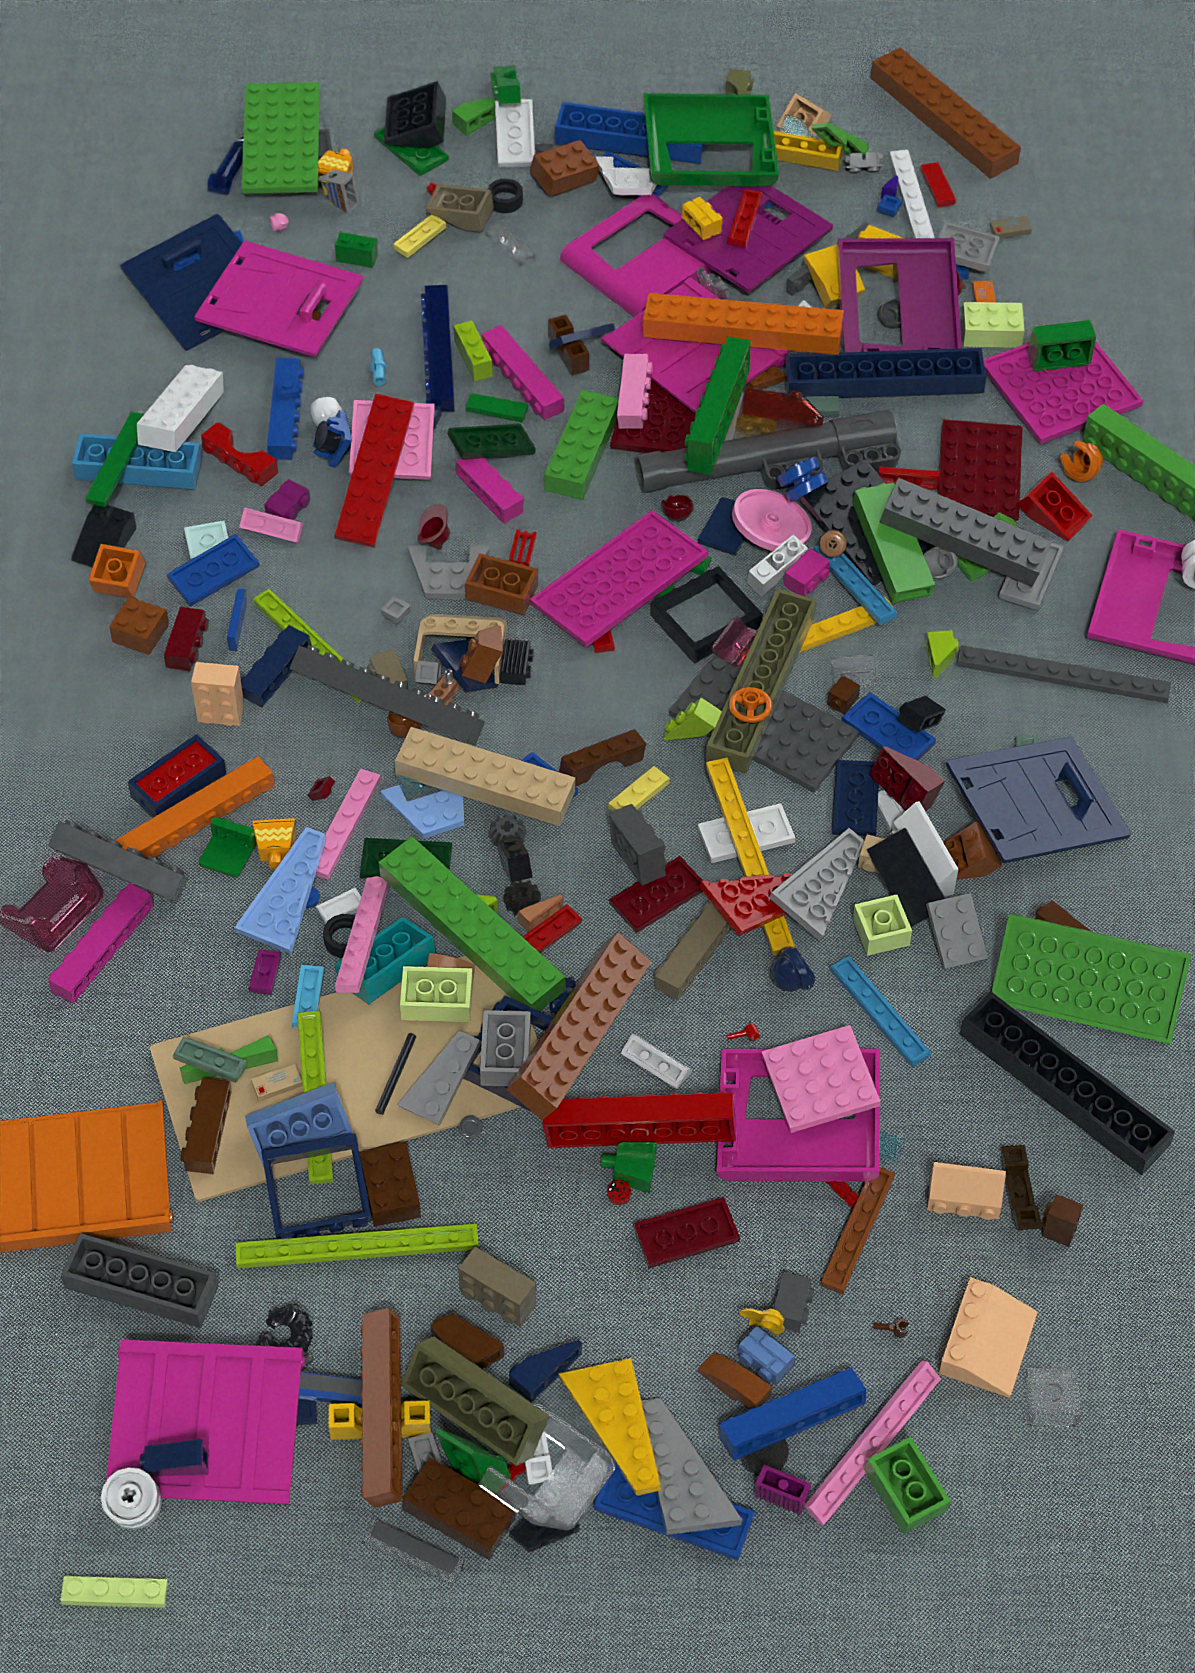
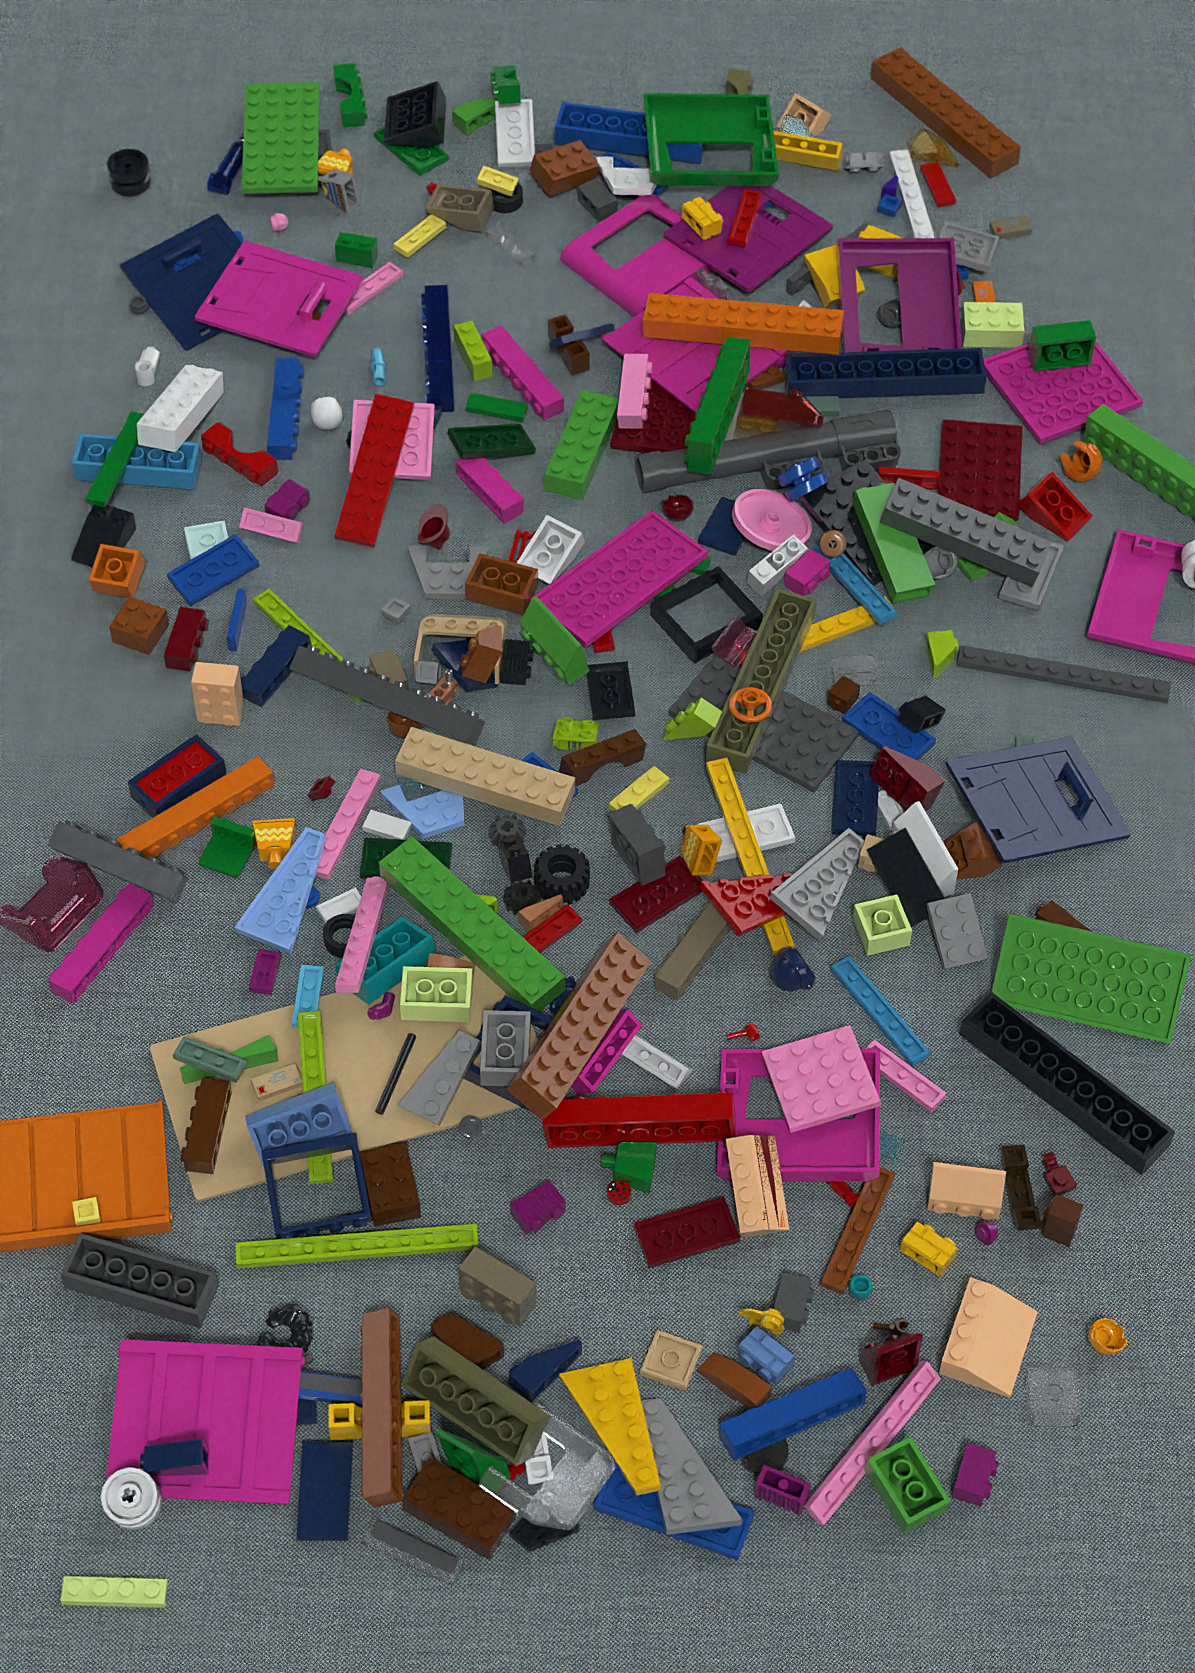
(86, 1212): none -> light yellow plate
(129, 172): none -> black wheel
(138, 305): none -> dark grey plate
(147, 366): none -> white piece
(325, 1491): none -> dark blue tile
(333, 438): piece -> none
(351, 109): none -> green arch
(374, 285): none -> bright pink tile
(383, 1009): none -> magenta arm
(386, 826): none -> white tile
(497, 180): none -> light yellow plate
(538, 1207): none -> magenta brick
(552, 549): none -> white slope
(553, 642): none -> bright green slope
(562, 860): none -> black tyre
(574, 731): none -> lime hinge
(597, 199): none -> dark grey brick
(607, 1052): none -> dark pink brick
(610, 691): none -> black plate
(671, 1360): none -> tan tile
(700, 849): none -> light orange torso
(757, 1185): none -> light nougat slope
(835, 137): bright green slope -> none
(860, 1287): none -> teal tile
(891, 1358): none -> dark red slope
(908, 1079): none -> bright pink plate
(929, 1248): none -> yellow brick
(931, 149): none -> clear yellow slope
(974, 1475): none -> magenta brick
(986, 1232): none -> magenta plate
(1058, 1179): none -> dark red plate
(1107, 1337): none -> light orange hair

